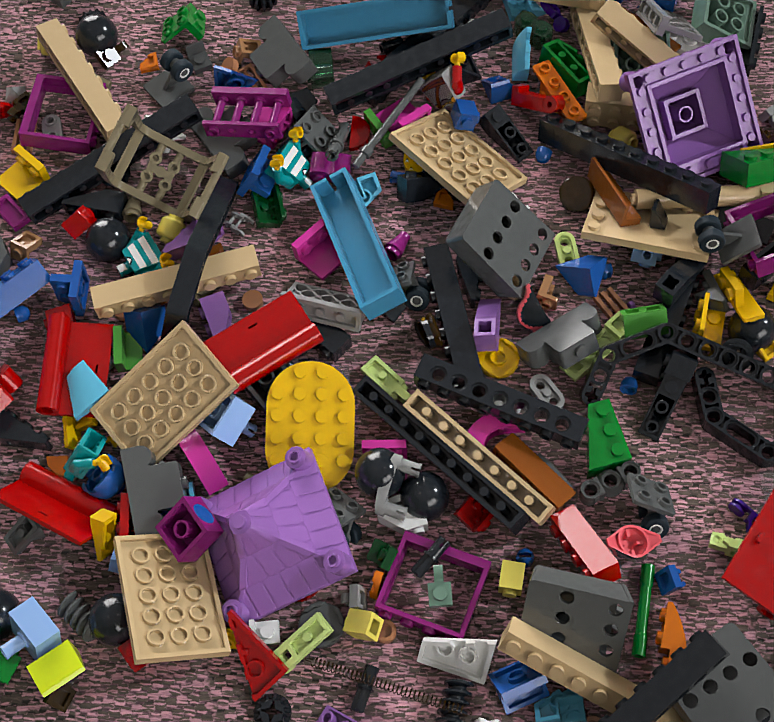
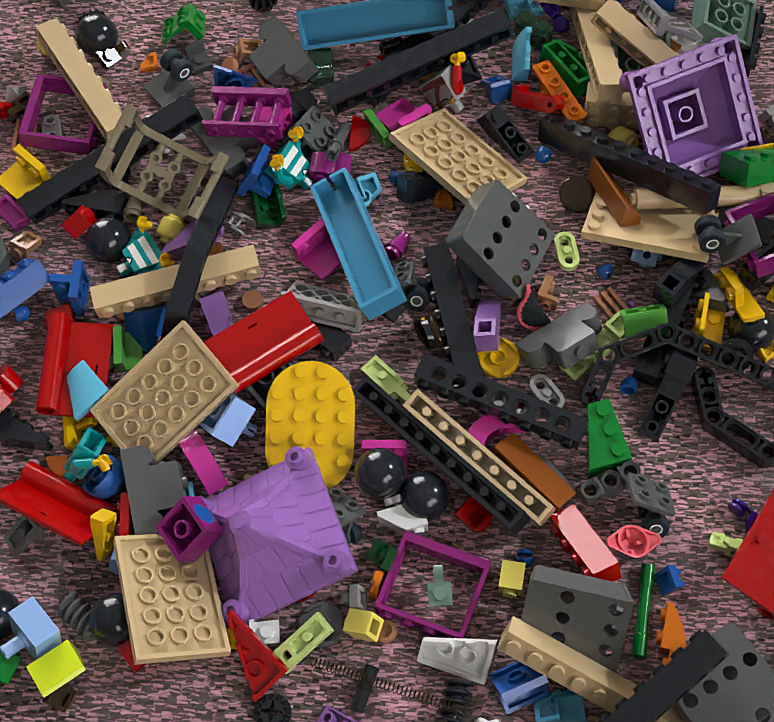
(367, 150): dark grey bar -> none
(382, 503): light grey connector -> none
(430, 557): black axle -> none
(464, 115): blue brick -> none
(584, 274): blue slope -> none
(658, 216): black slope -> none

